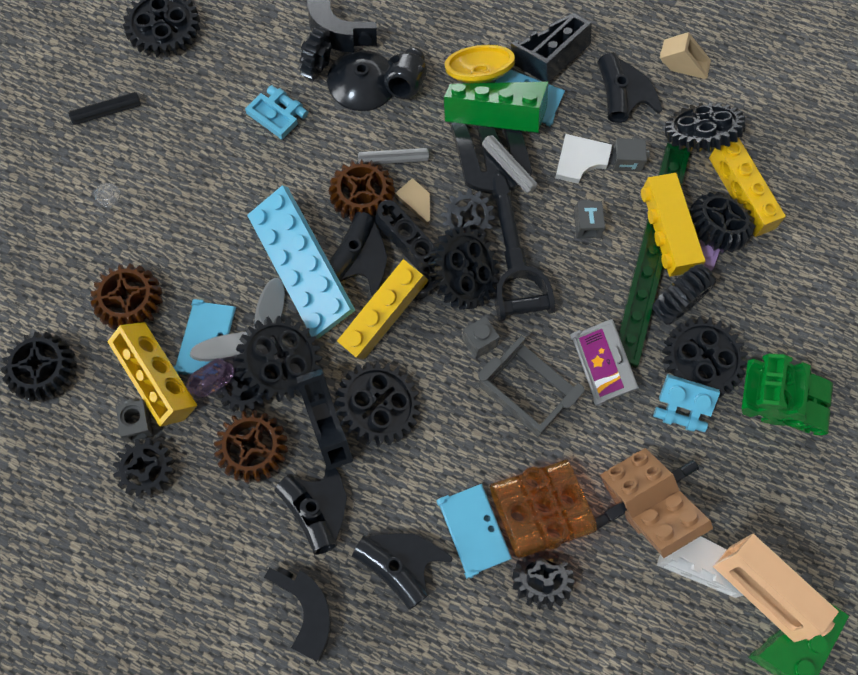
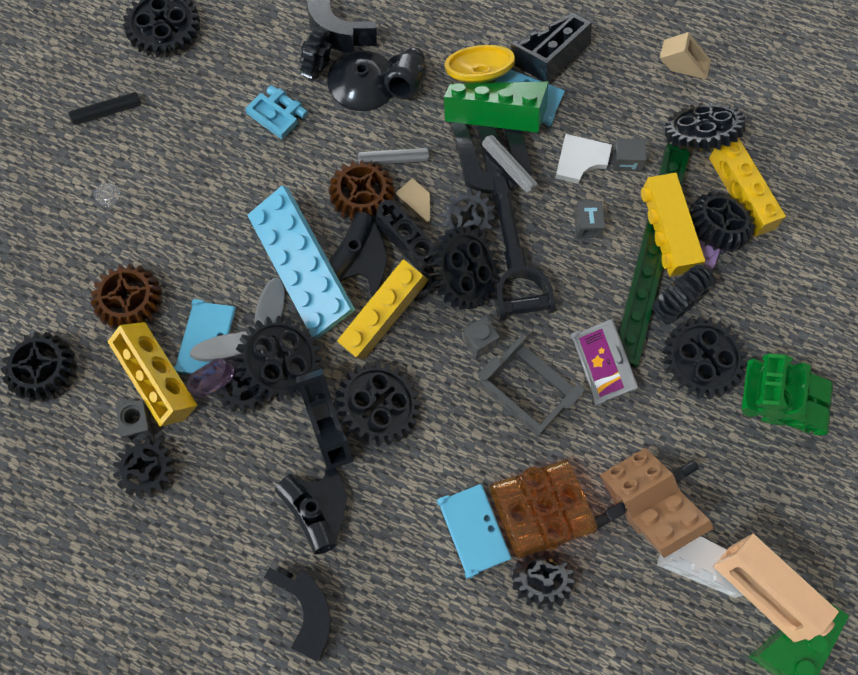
(231, 437): reddish brown gear -> none
(412, 556): black pin -> none
(625, 88): black pin -> none
(687, 395): medium azure plate -> none

